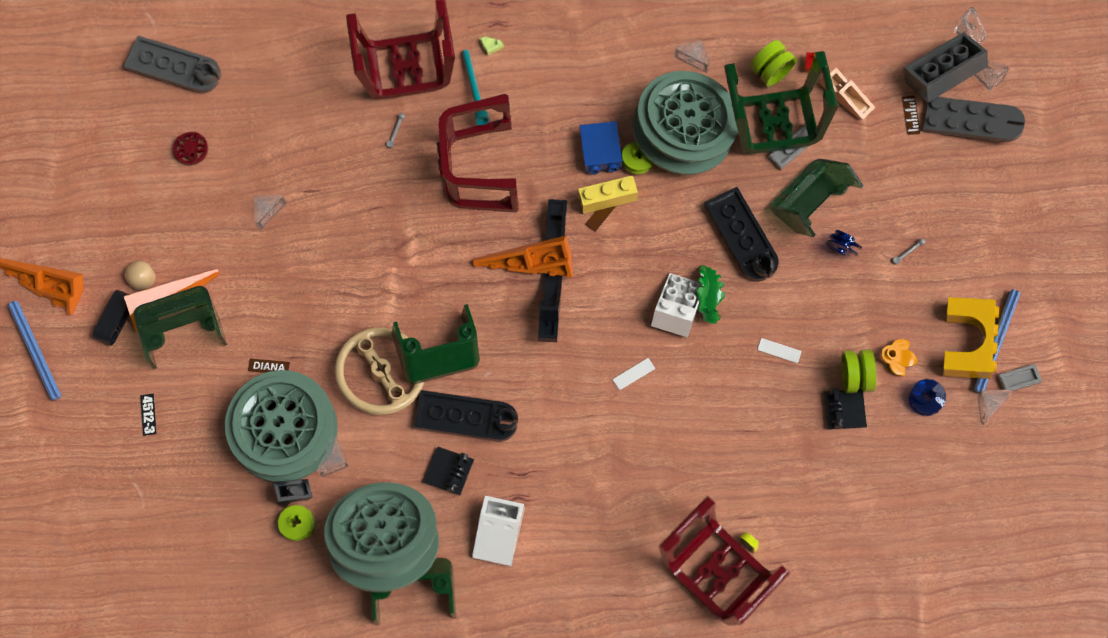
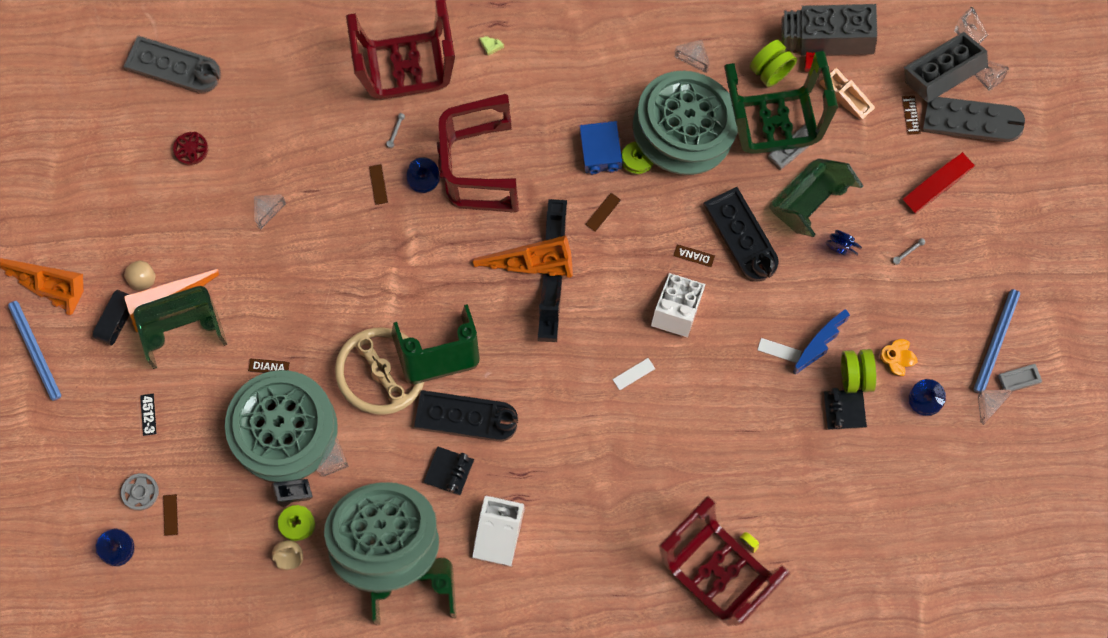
(106, 543): none -> clear blue piece
(140, 492): none -> light grey wheel
(170, 515): none -> reddish brown sticker
(287, 555): none -> tan hair
(378, 184): none -> reddish brown sticker
(416, 169): none -> clear blue piece
(480, 117): teal piece -> none
(608, 194): light yellow brick -> none
(694, 255): none -> reddish brown sticker
(709, 294): green plant -> none
(818, 347): none -> blue slope
(831, 29): none -> dark grey piece
(939, 182): none -> red slope
(978, 362): yellow arch -> none

